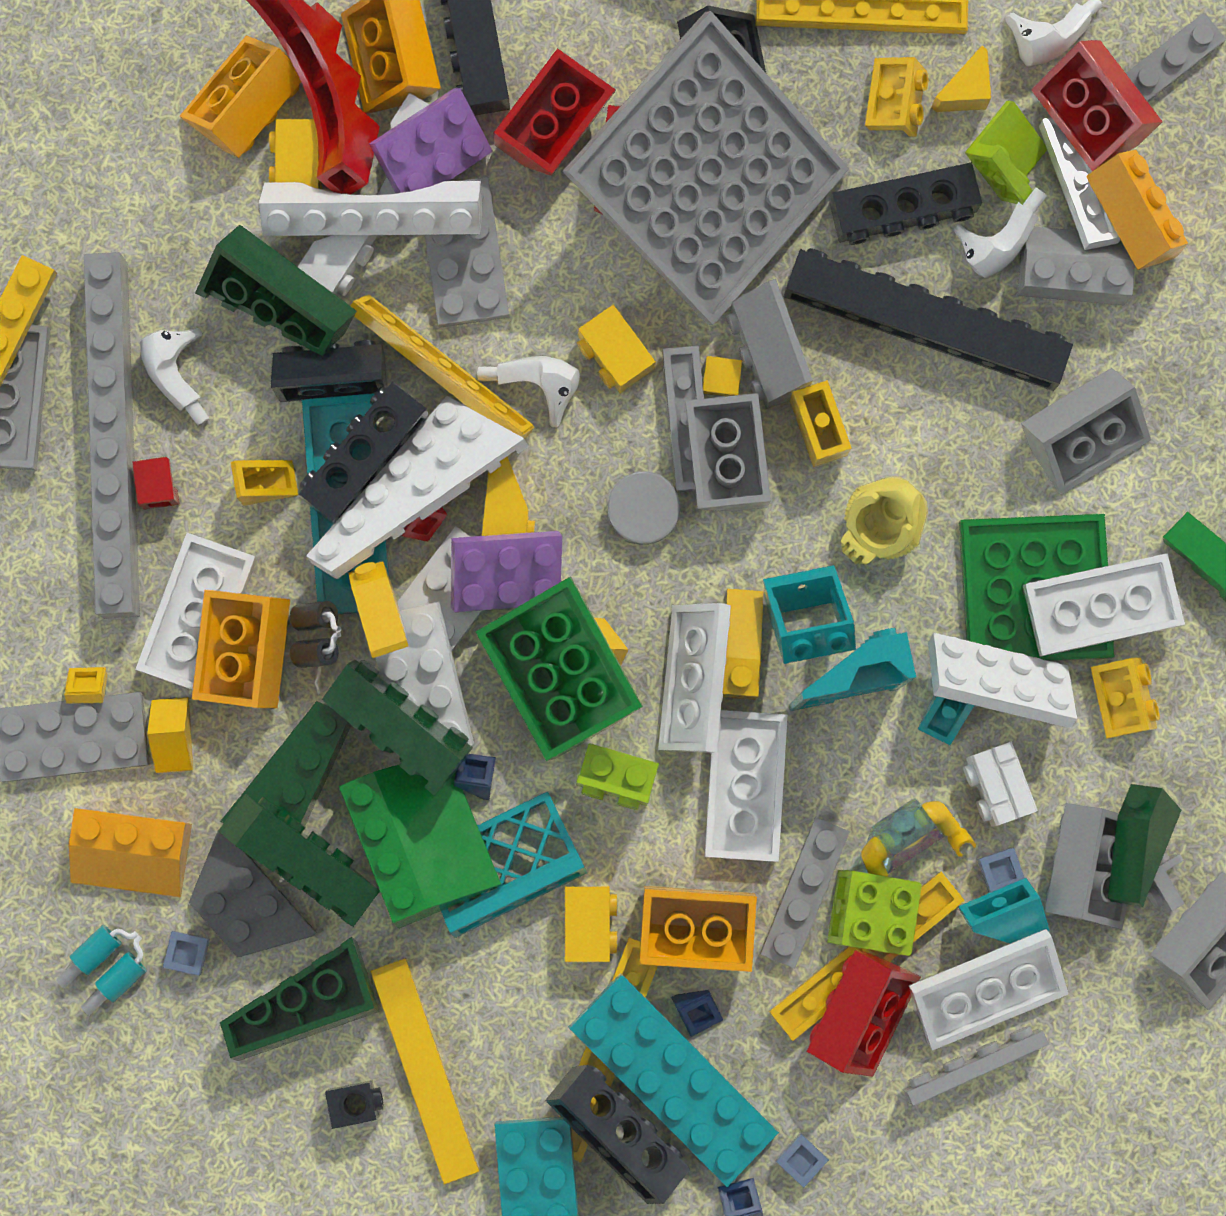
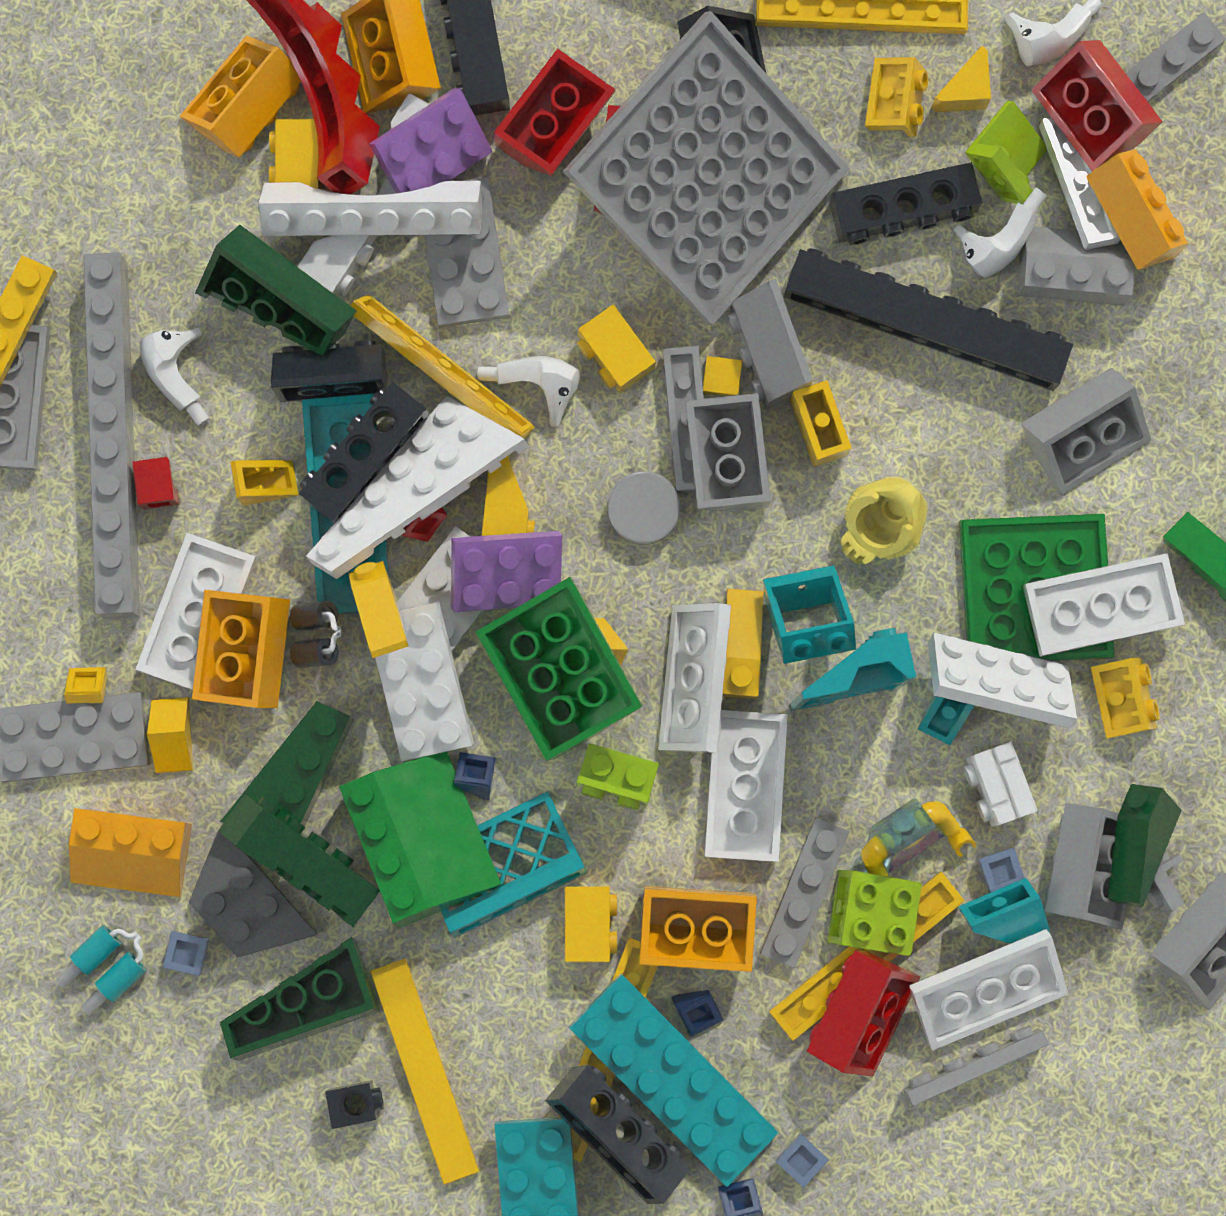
(398, 724): dark green wedge -> none

